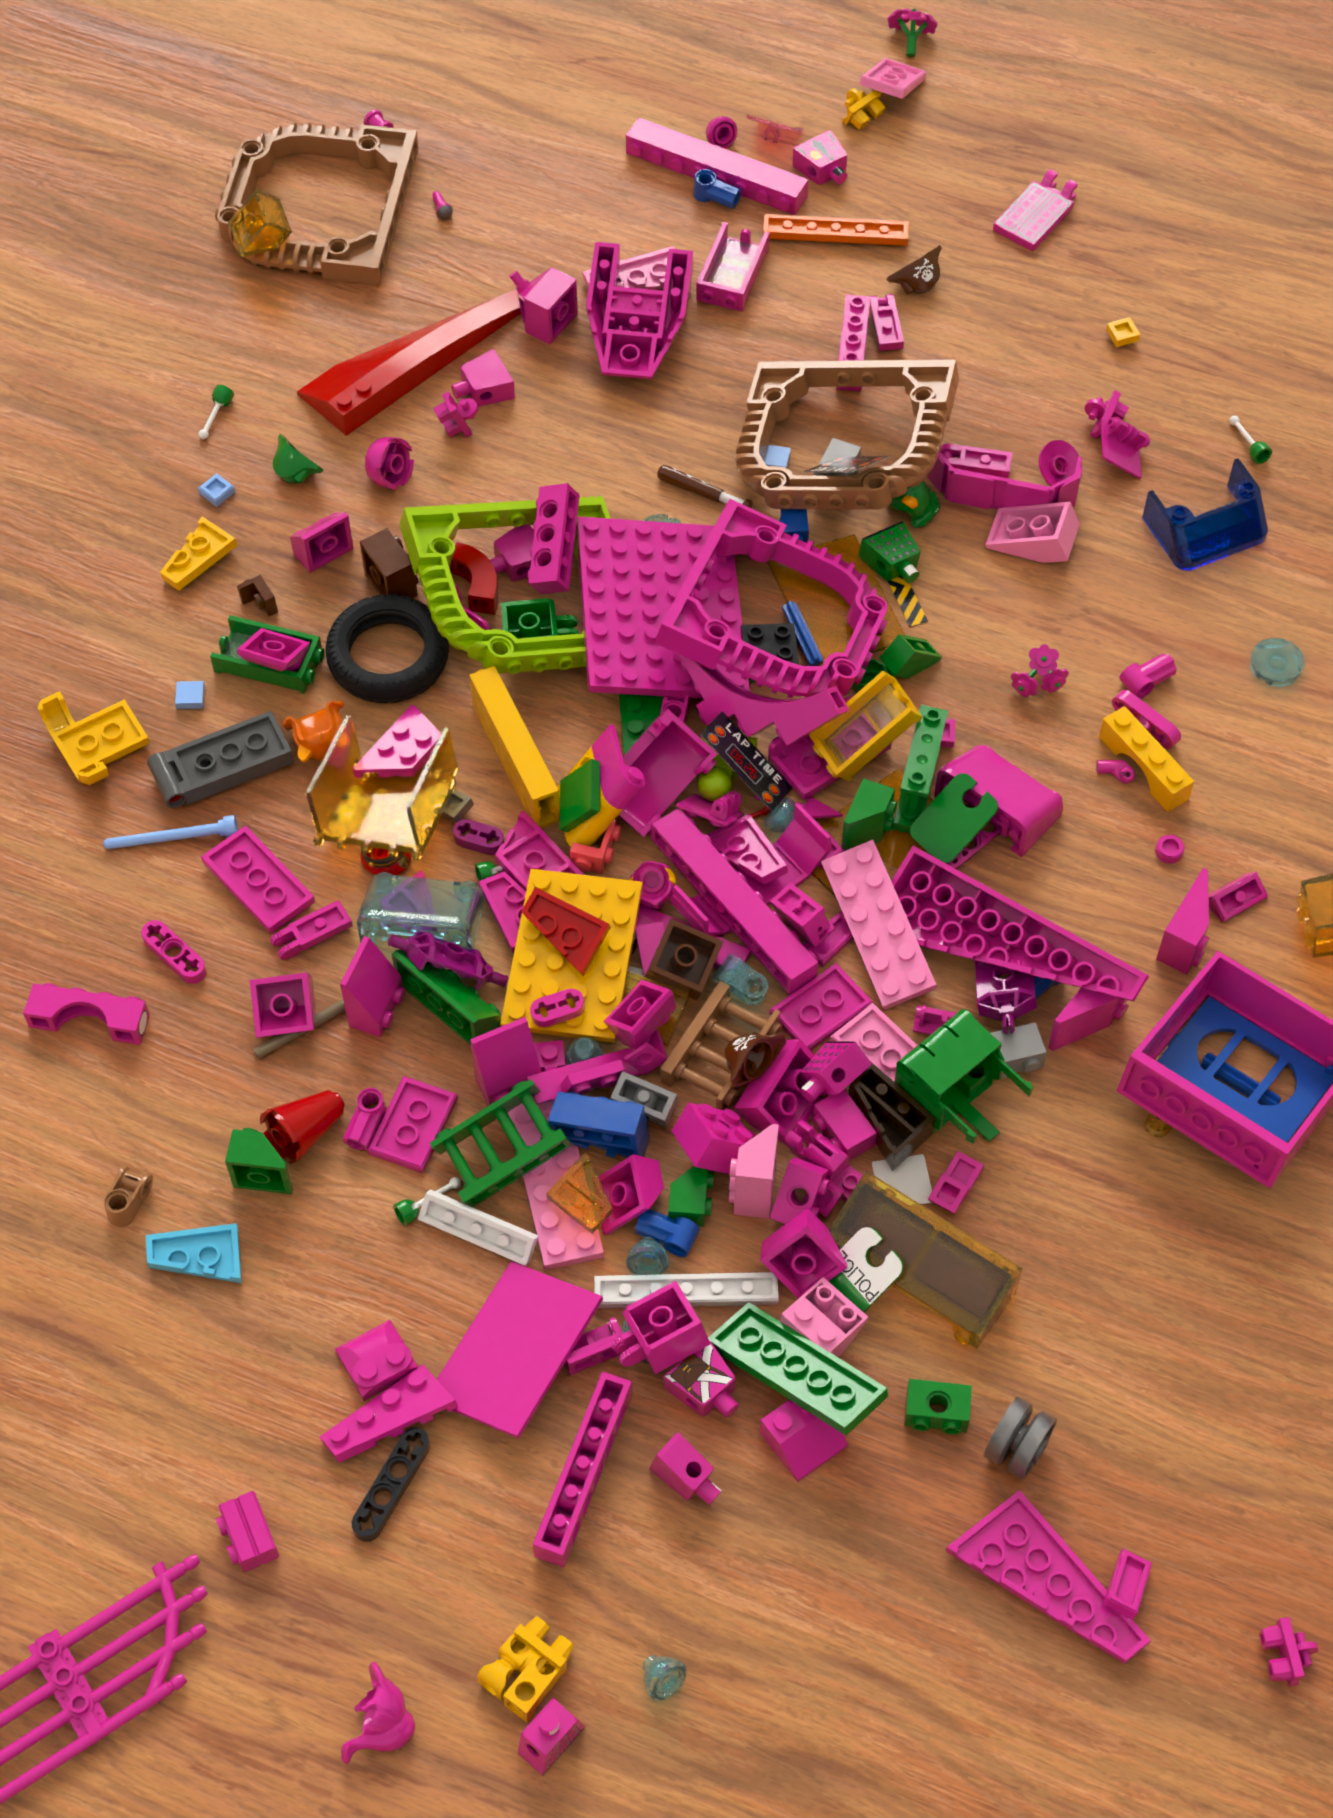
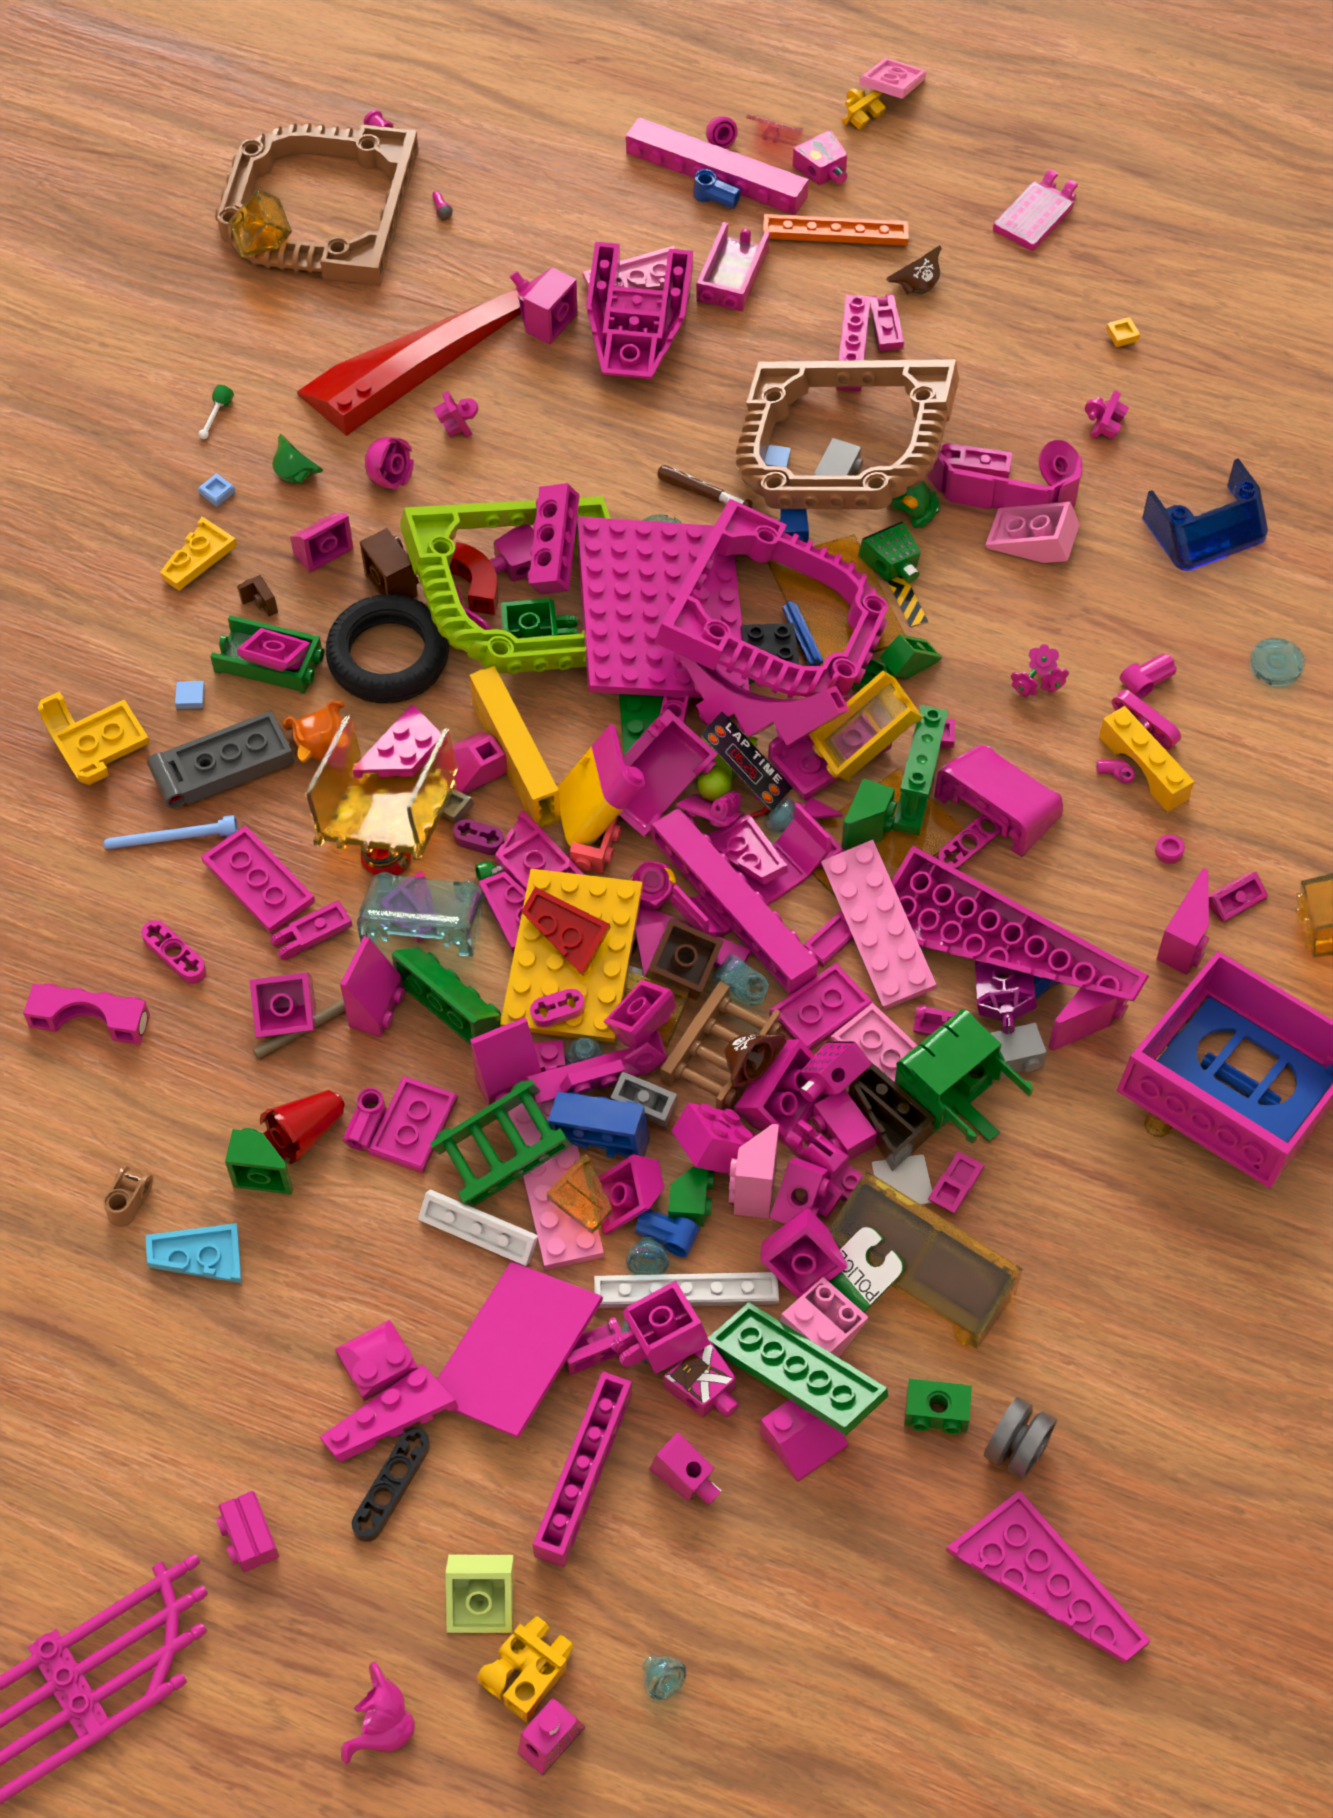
(408, 1210): green hinge -> none
(447, 954): magenta plate -> none
(478, 761): none -> dark pink slope
(479, 1593): none -> yellowish green slope
(485, 380): torso -> none
(579, 795): green tile -> none
(802, 914): dark pink hinge -> none
(846, 464): sticker -> none
(924, 21): plant -> none
(948, 824): green piece -> none
(1122, 444): dark pink hinge -> none
(1127, 1583): dark pink tile -> none
(1259, 451): green hinge -> none
(1289, 1665): dark pink hips -> none

